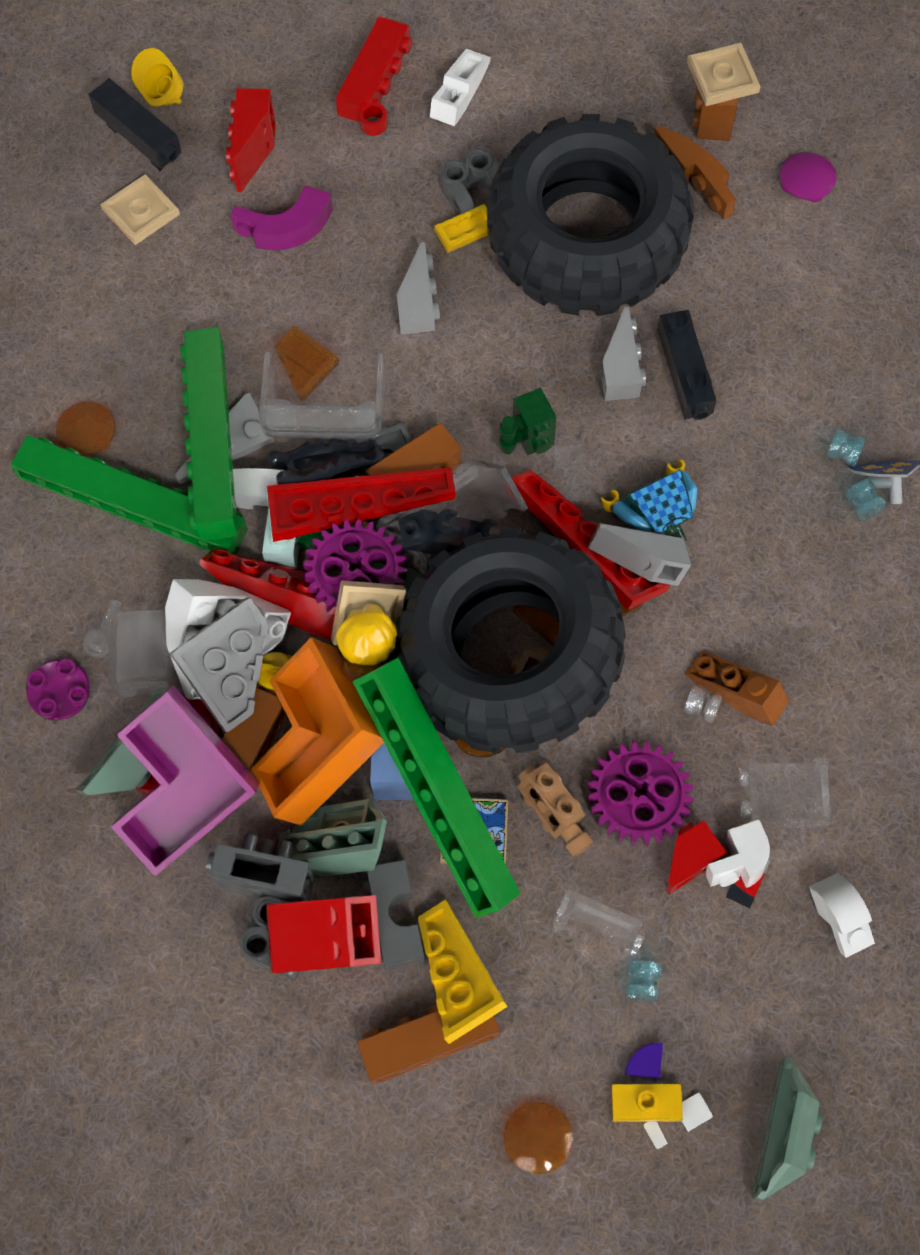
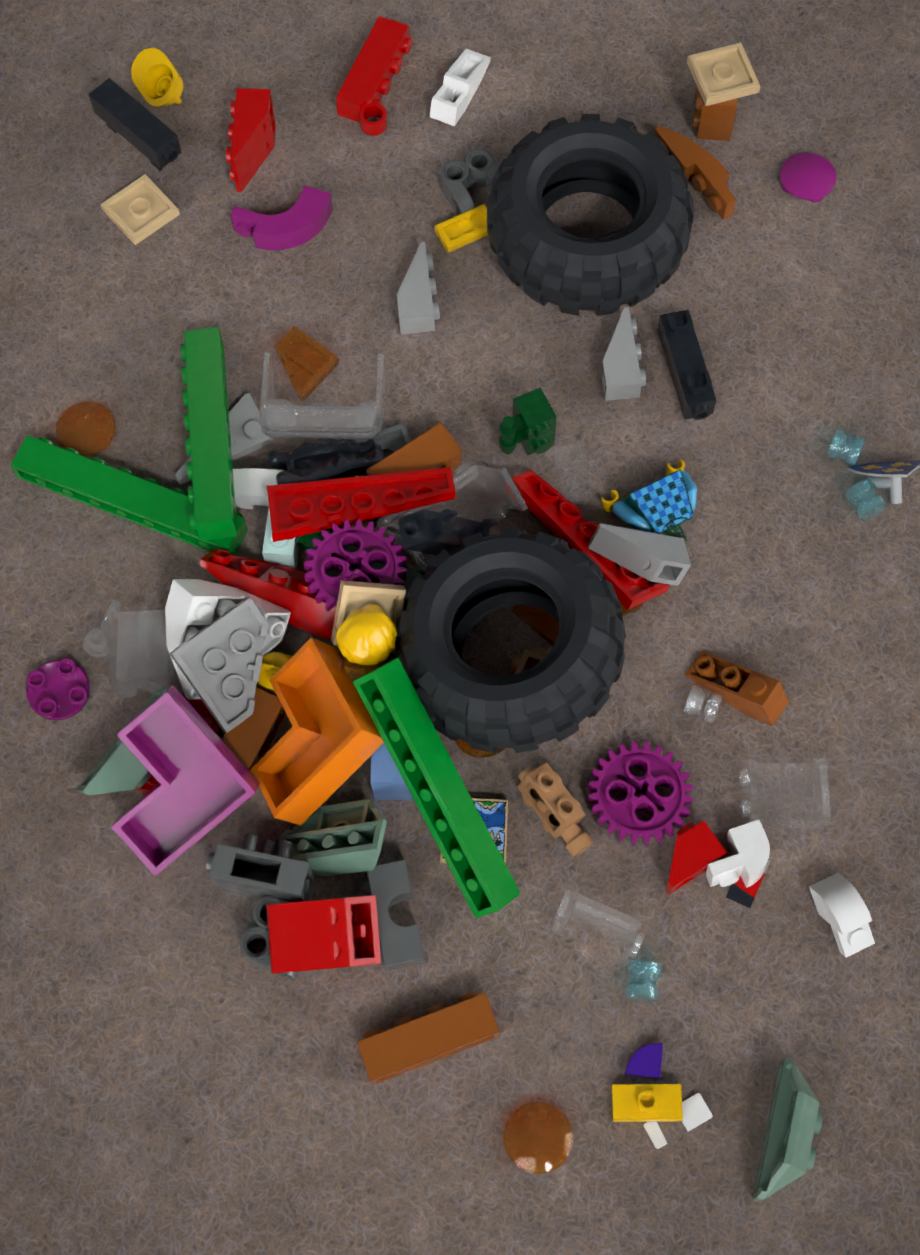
(460, 979): yellow wing -> none

